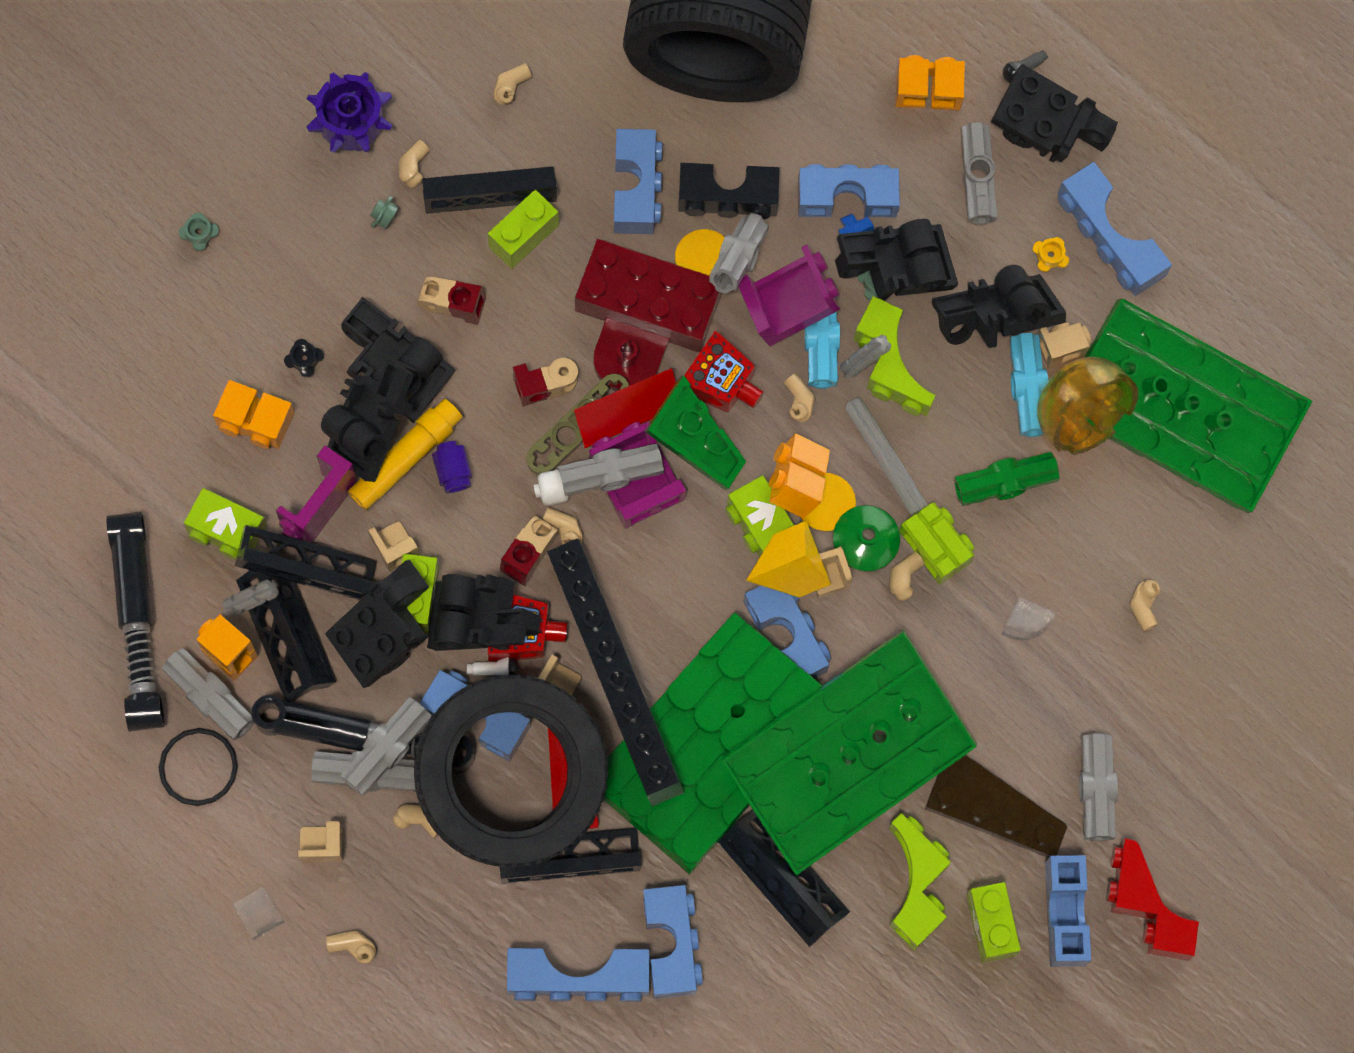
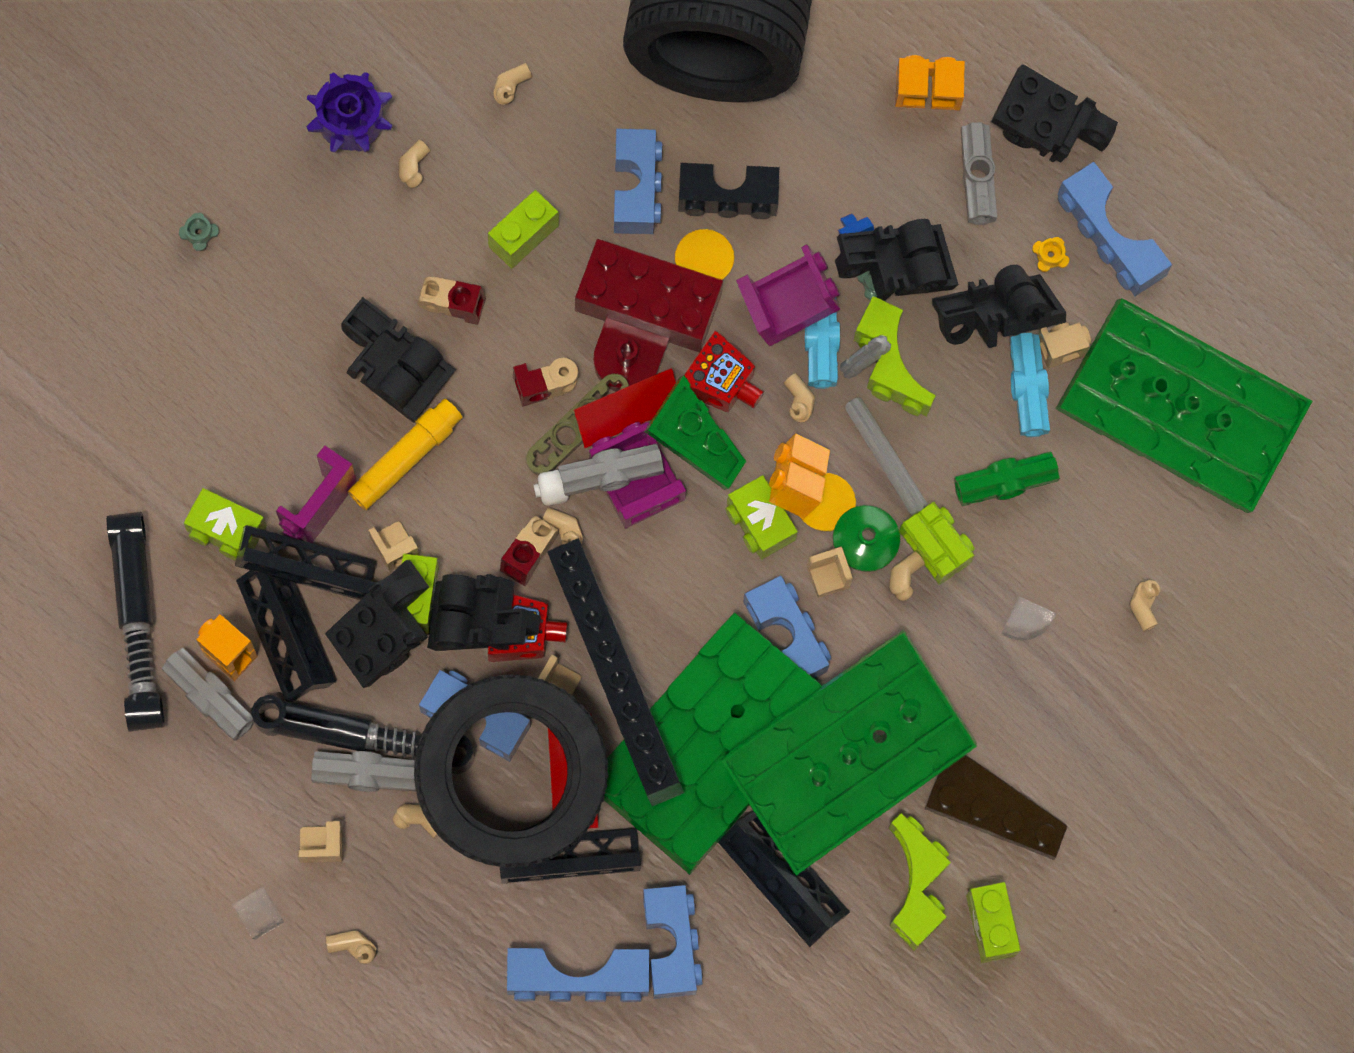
(205, 801): black piece -> none
(245, 414): light orange piece -> none
(250, 598): light grey axle -> none
(301, 348): black plate -> none
(366, 421): black plate -> none
(383, 212): sand green plate -> none
(386, 746): light grey piece -> none
(452, 467): dark purple brick -> none
(487, 189): black fence -> none
(505, 666): white piece -> none
(738, 253): light grey piece -> none
(791, 563): yellow slope -> none
(874, 186): medium blue arch -> none
(1032, 61): dark grey piece -> none
(1065, 909): medium blue arch -> none
(1083, 391): clear yellow cylinder -> none
(1098, 787): light grey piece -> none
(1137, 896): red arch -> none

